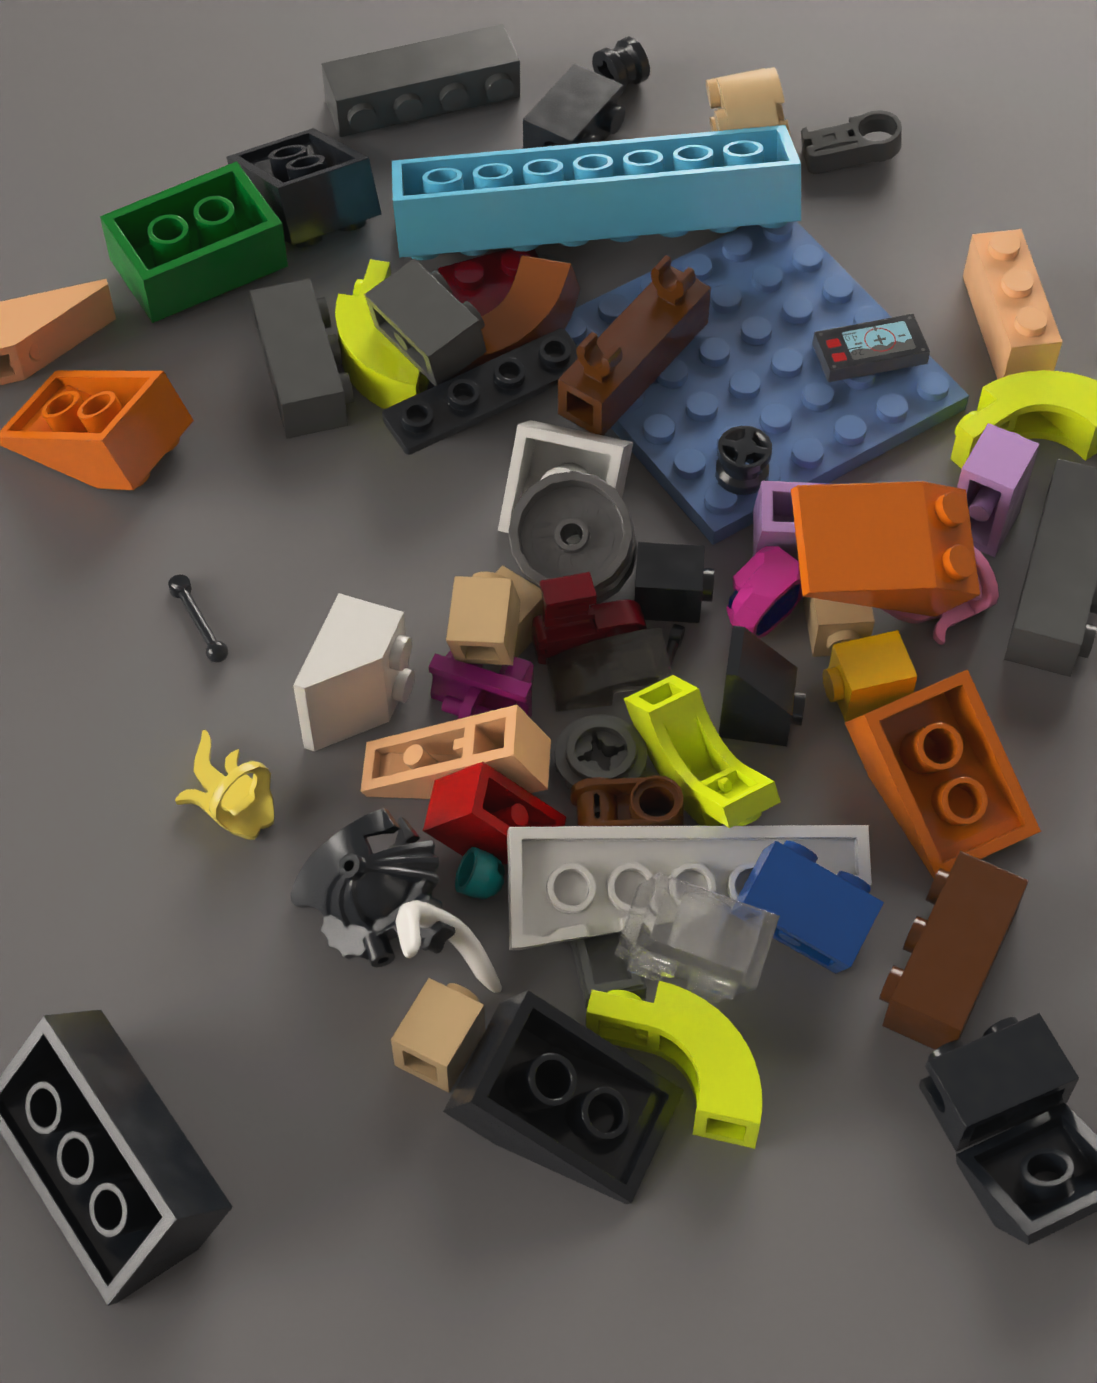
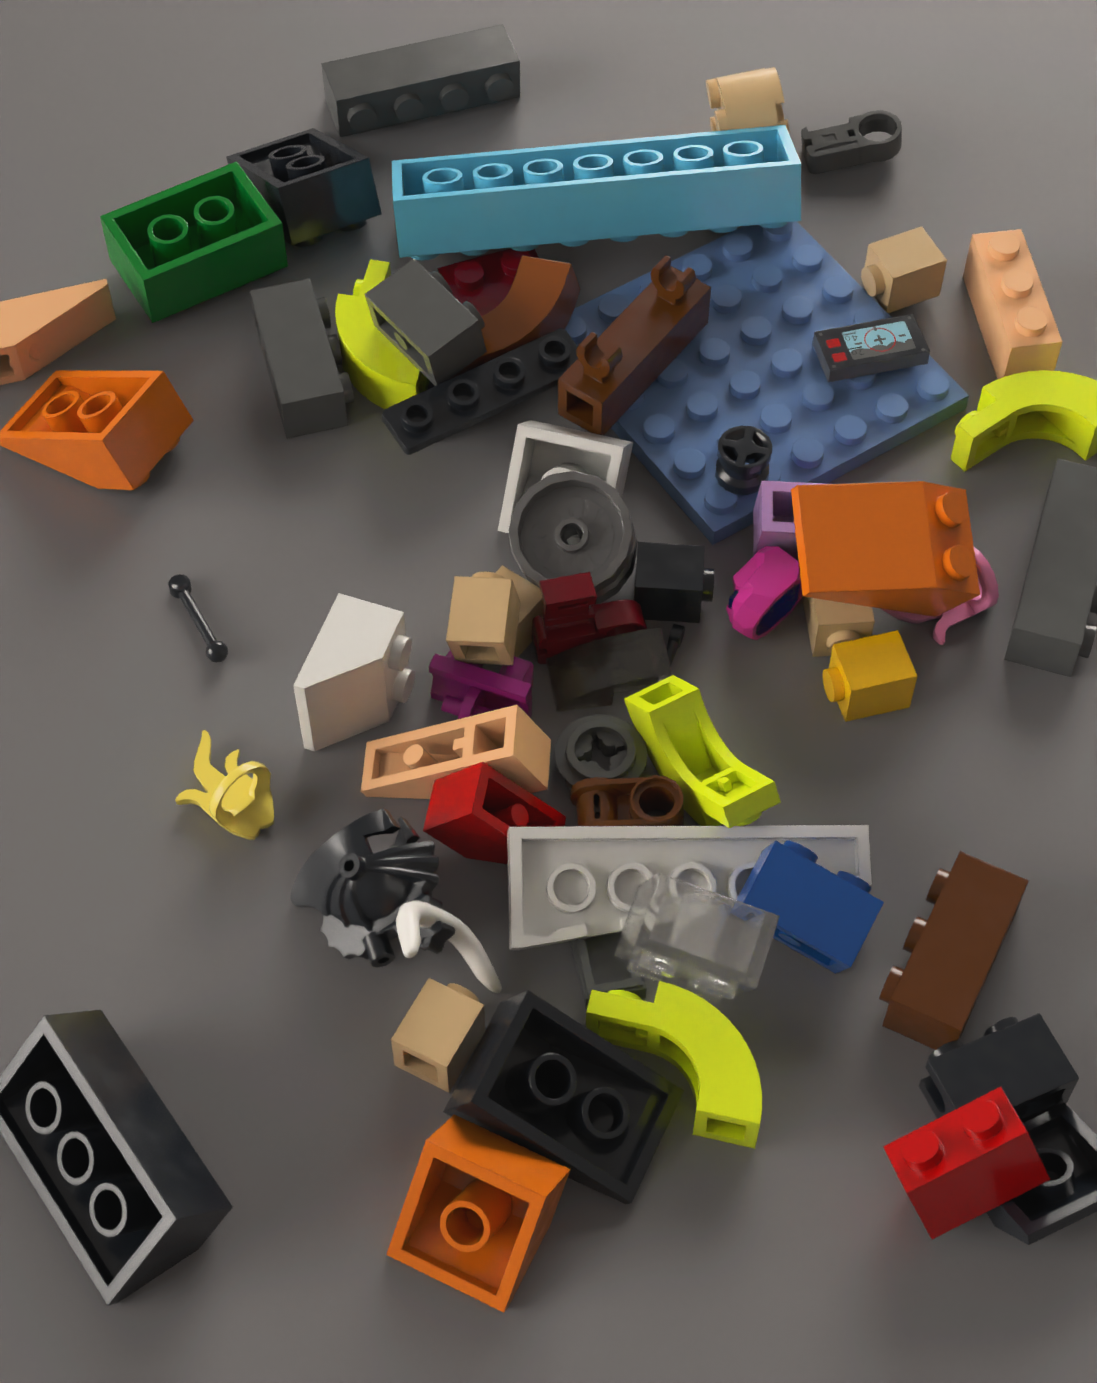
(477, 1211): none -> orange slope
(479, 874): teal hinge -> none
(575, 111): black brick -> none
(624, 63): black wheel -> none
(759, 692): black slope -> none
(903, 270): none -> tan brick
(944, 773): orange slope -> none
(966, 1162): none -> red brick
(996, 484): lavender brick -> none

